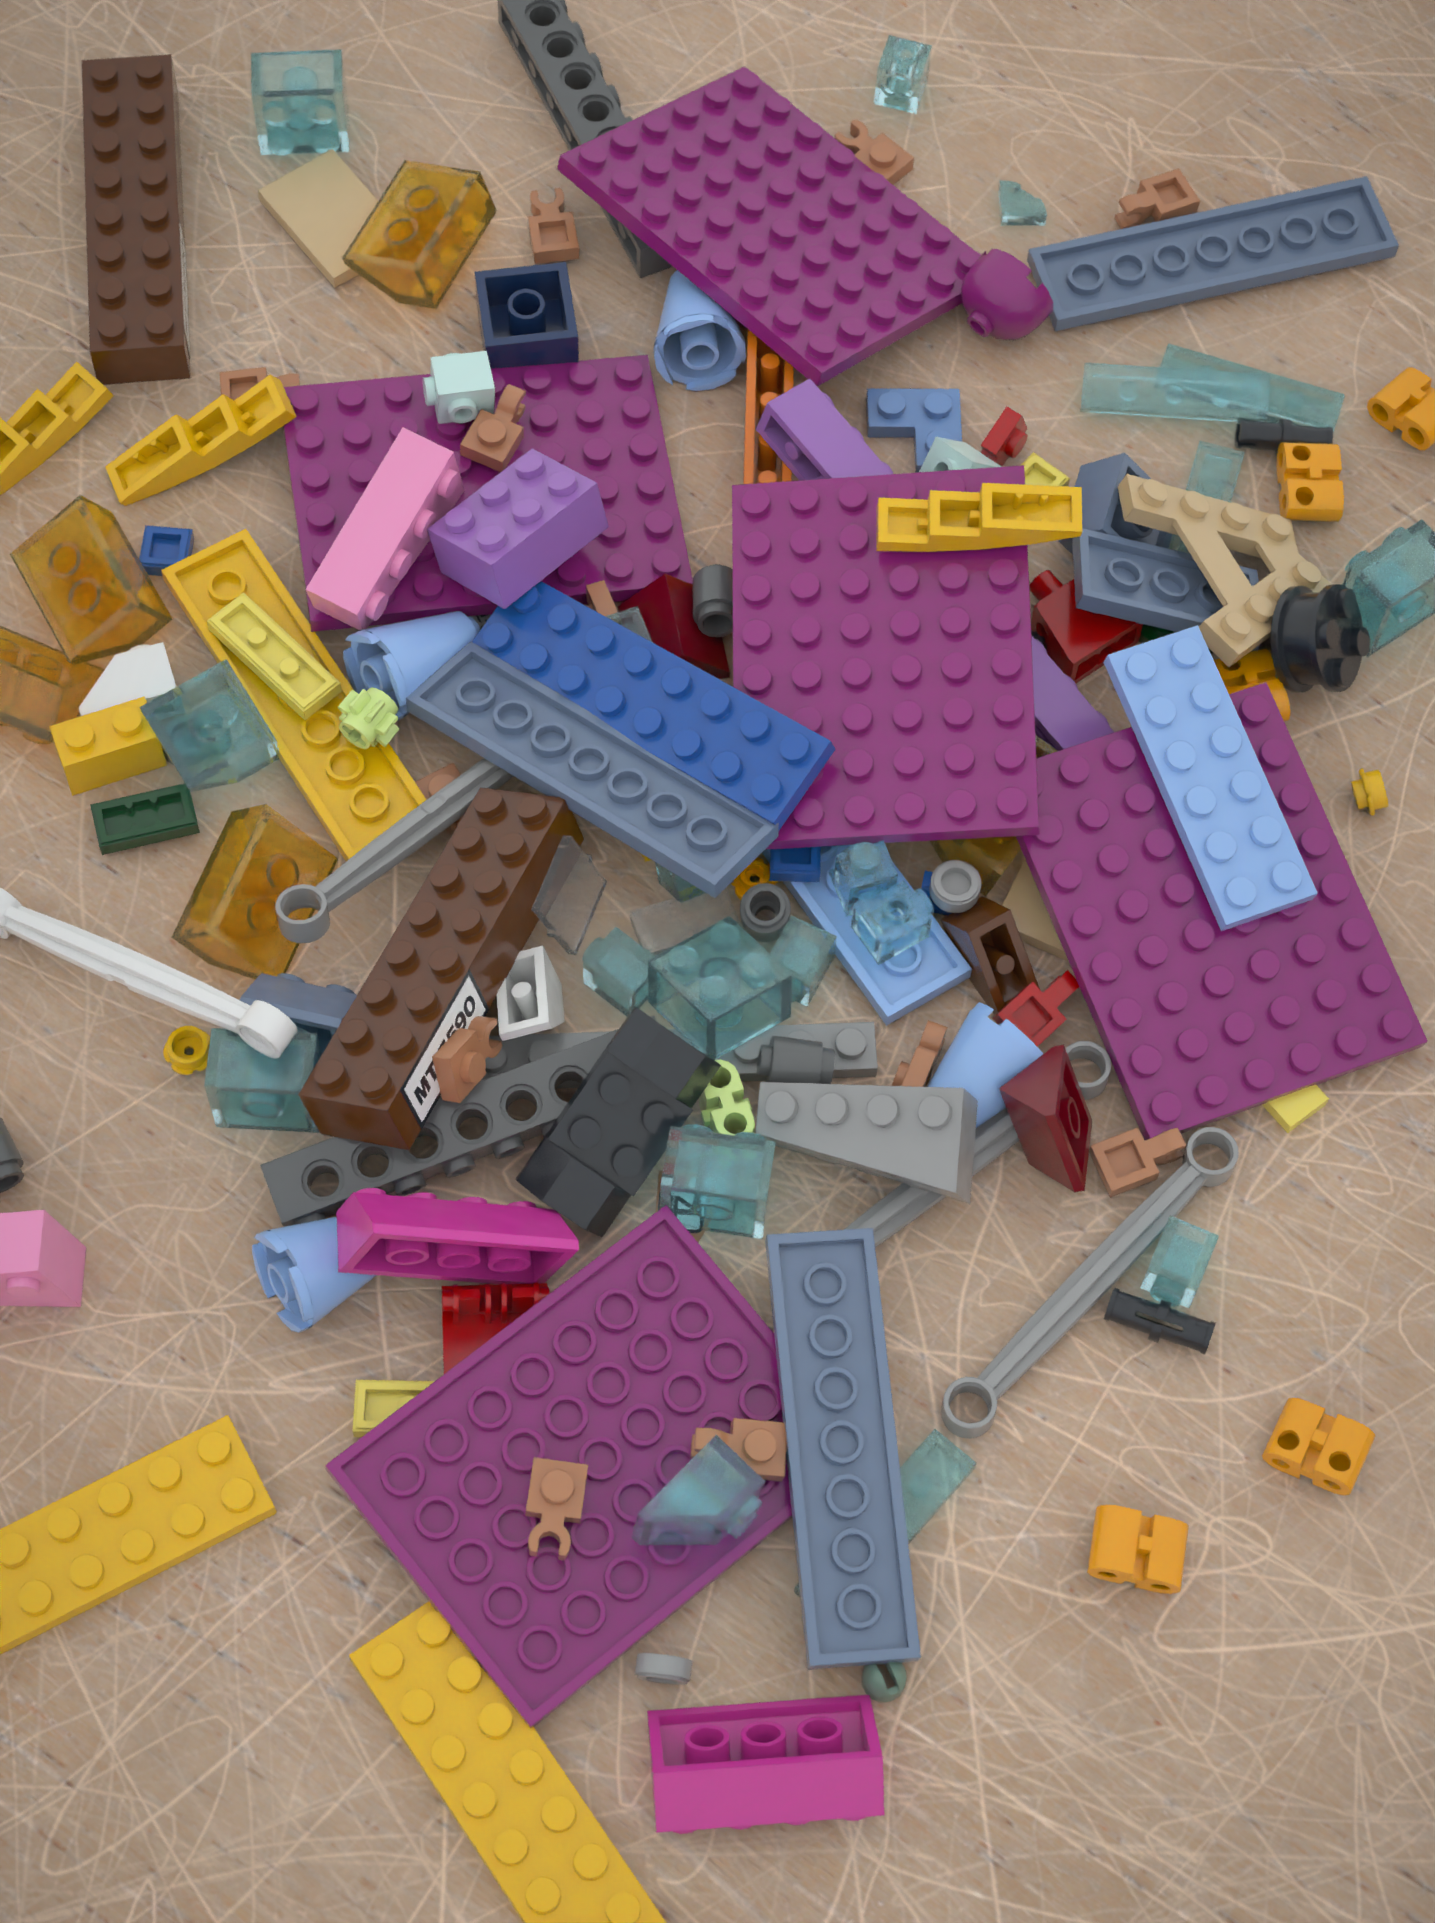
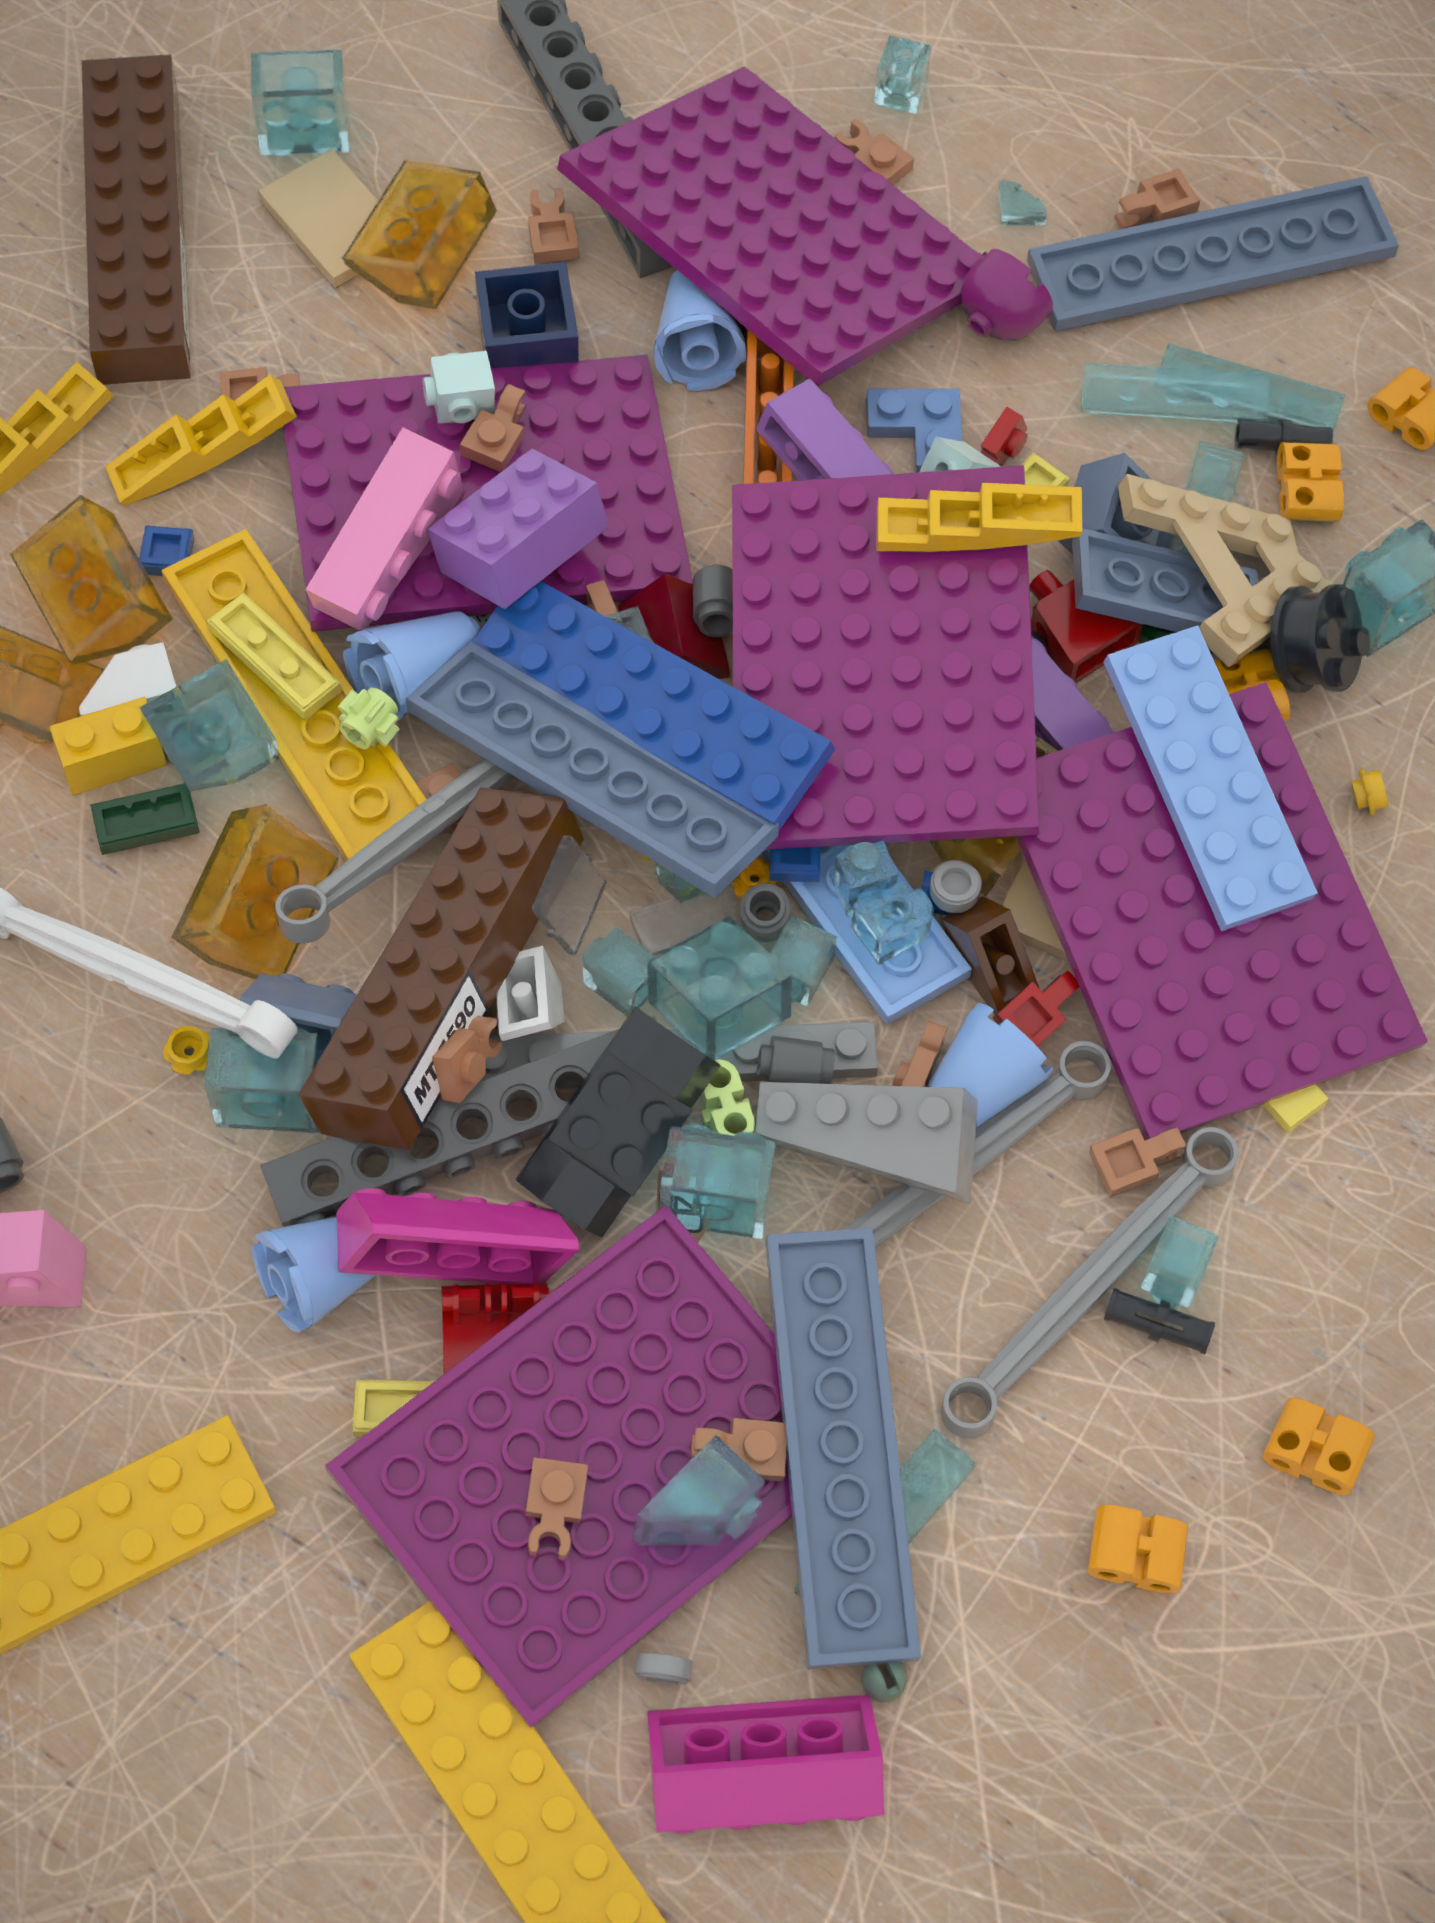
(1051, 1118): dark red slope -> none

